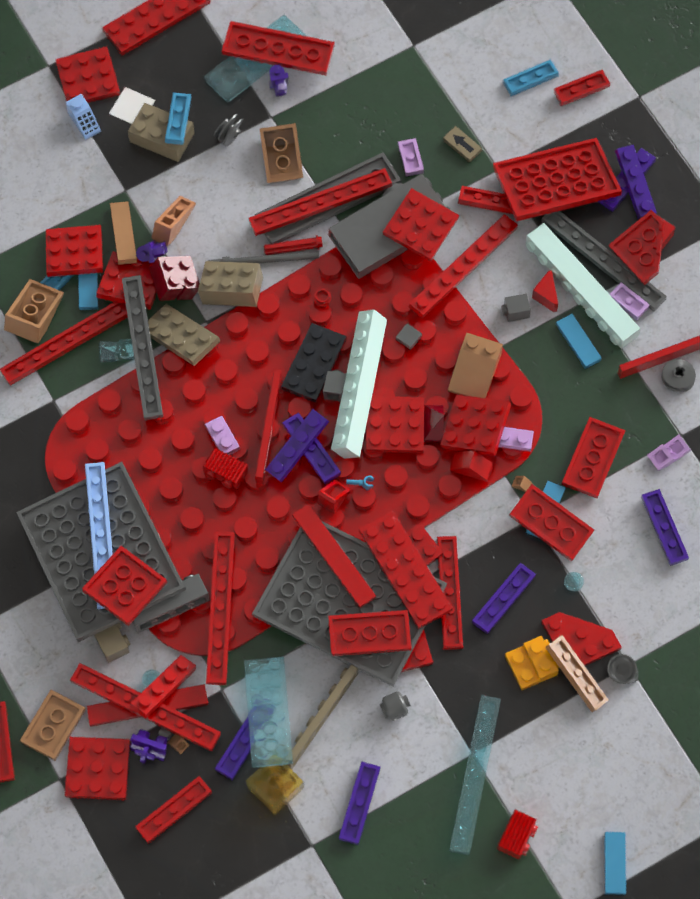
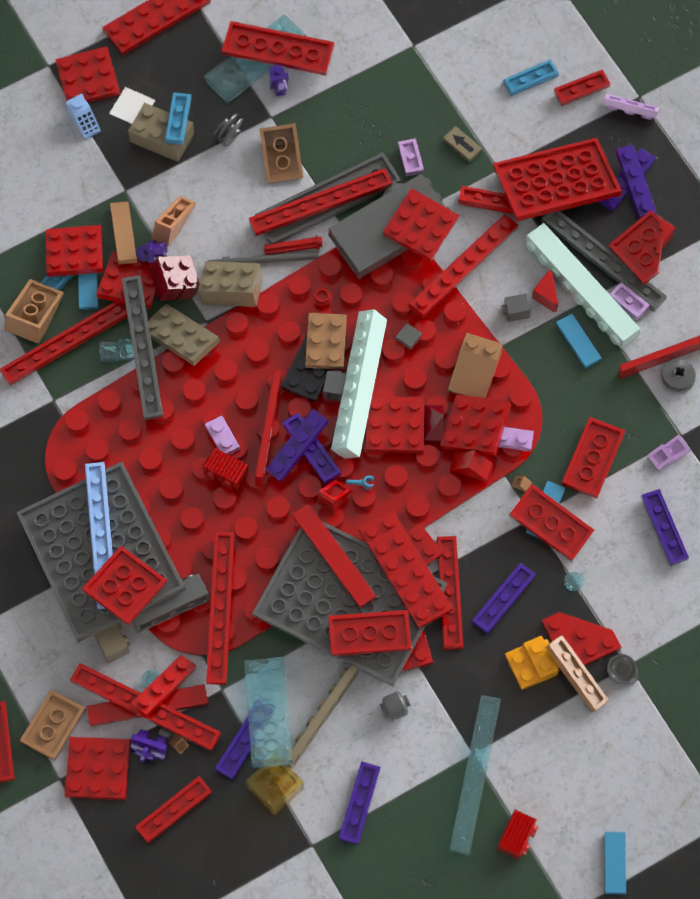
(326, 341): none -> medium nougat plate
(630, 107): none -> lavender plate

